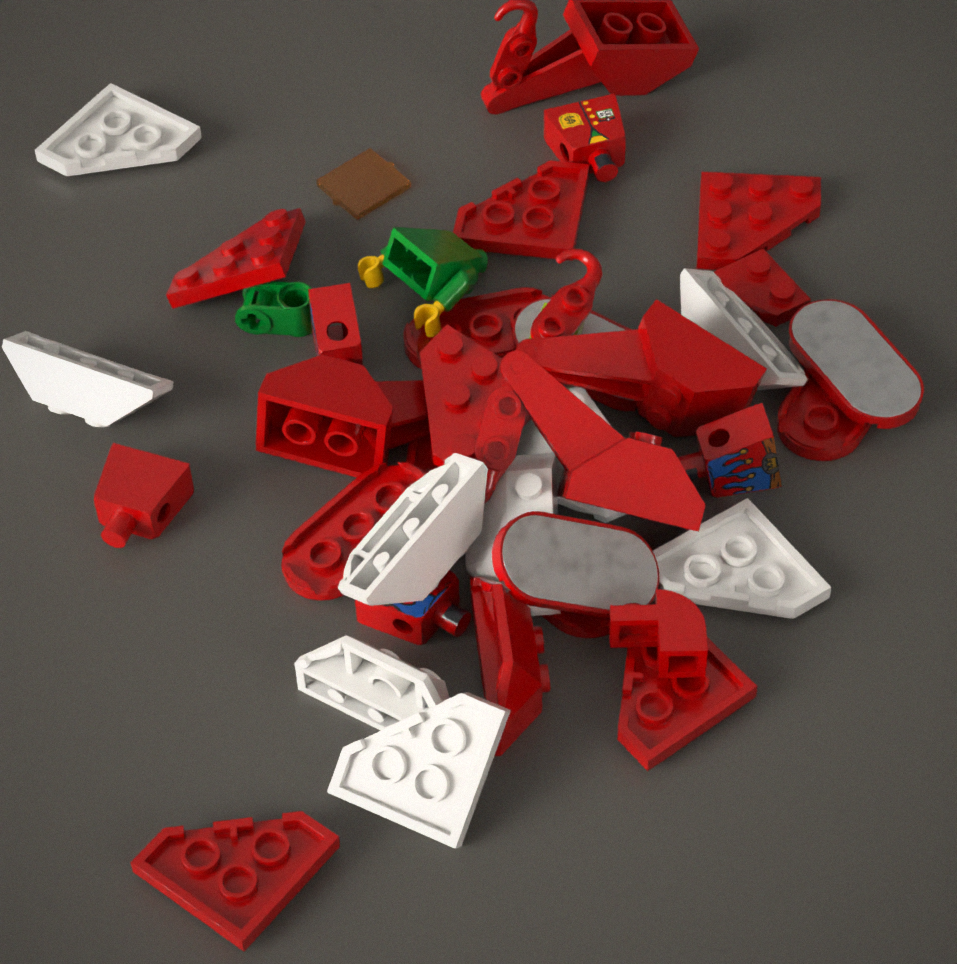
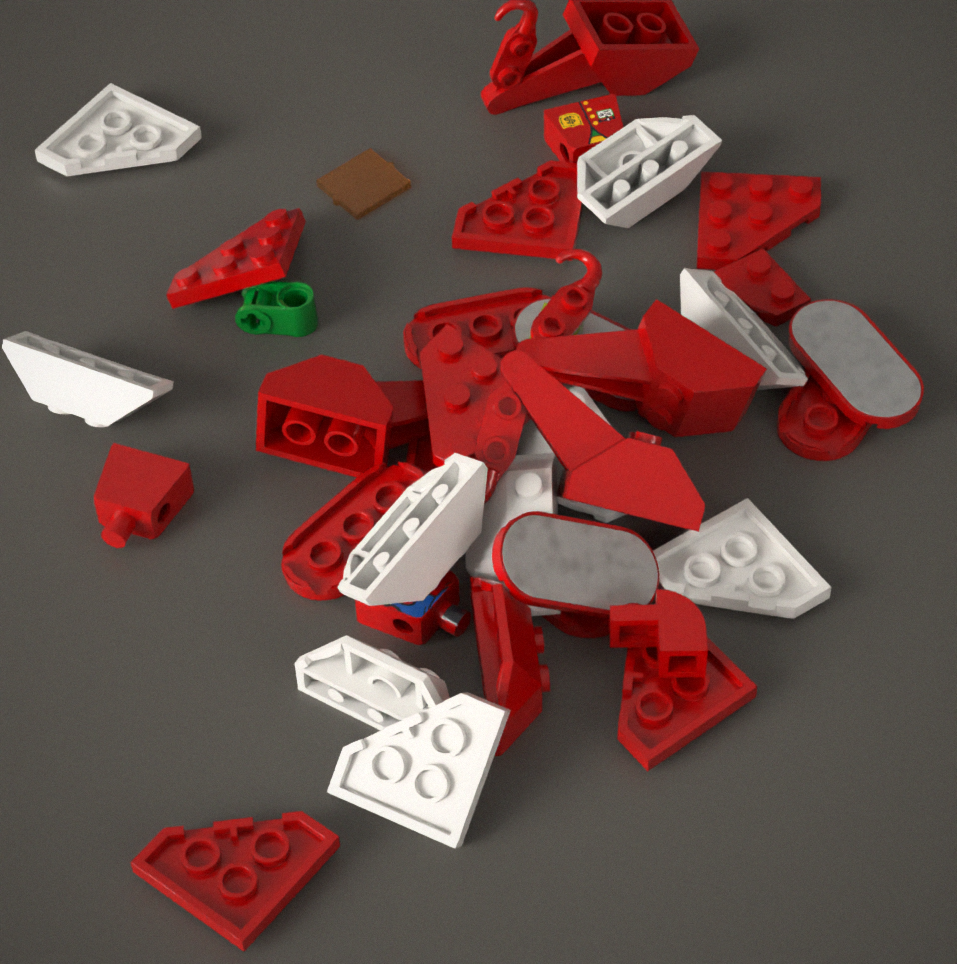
(331, 306): red torso -> none
(430, 263): green torso -> none
(643, 167): none -> white wedge
(735, 454): red torso -> none

